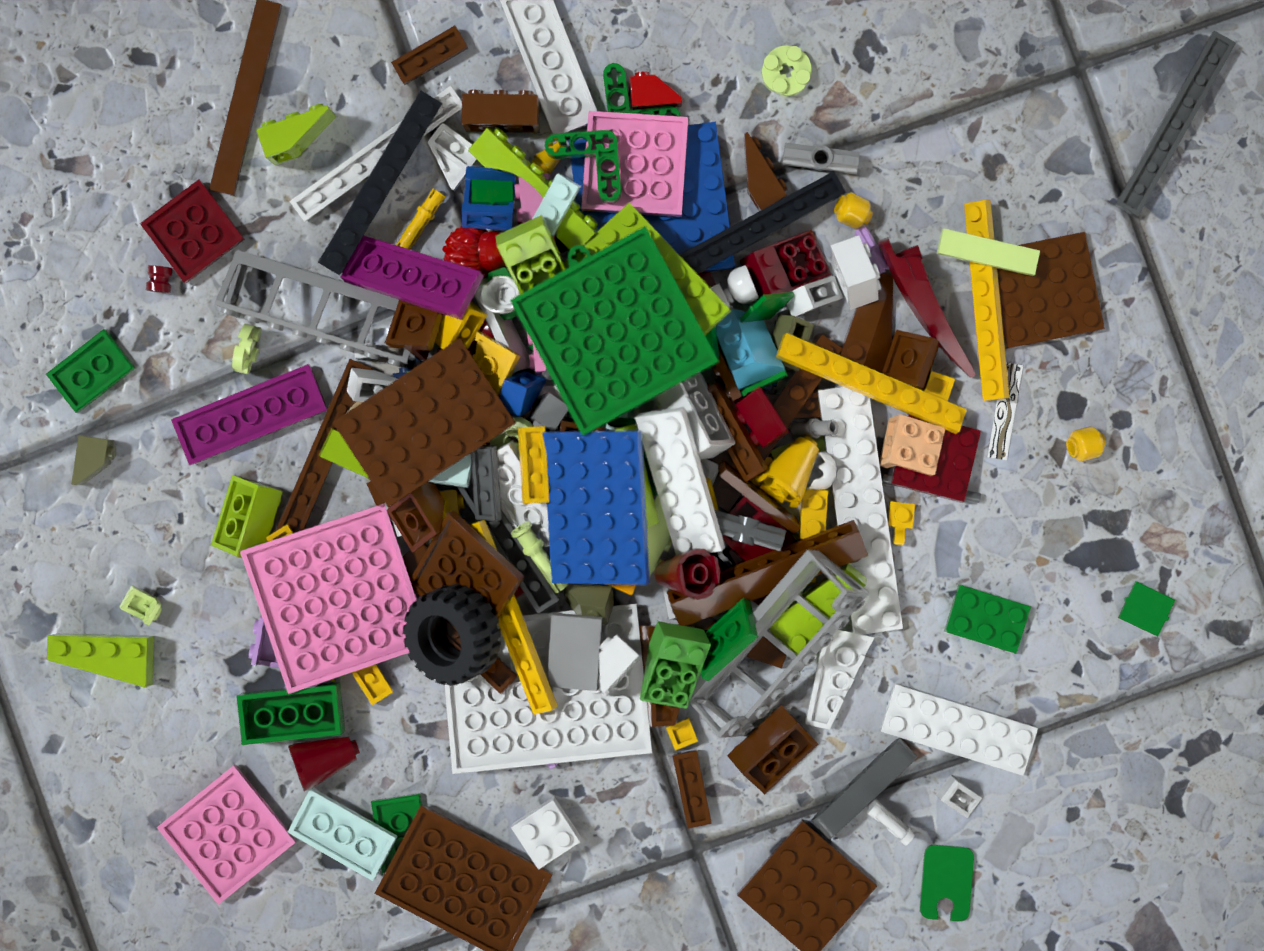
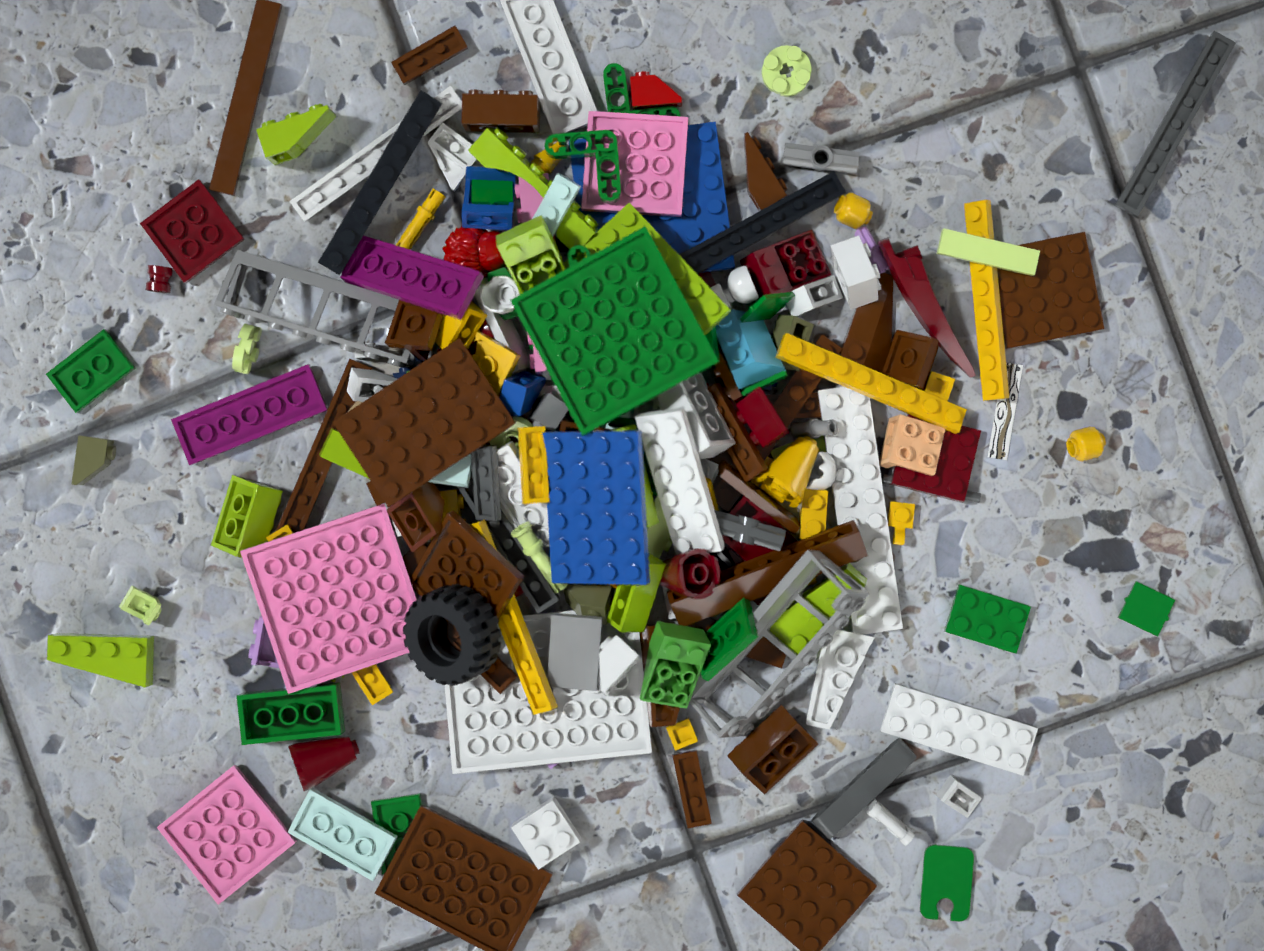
(634, 602): none -> lime brick

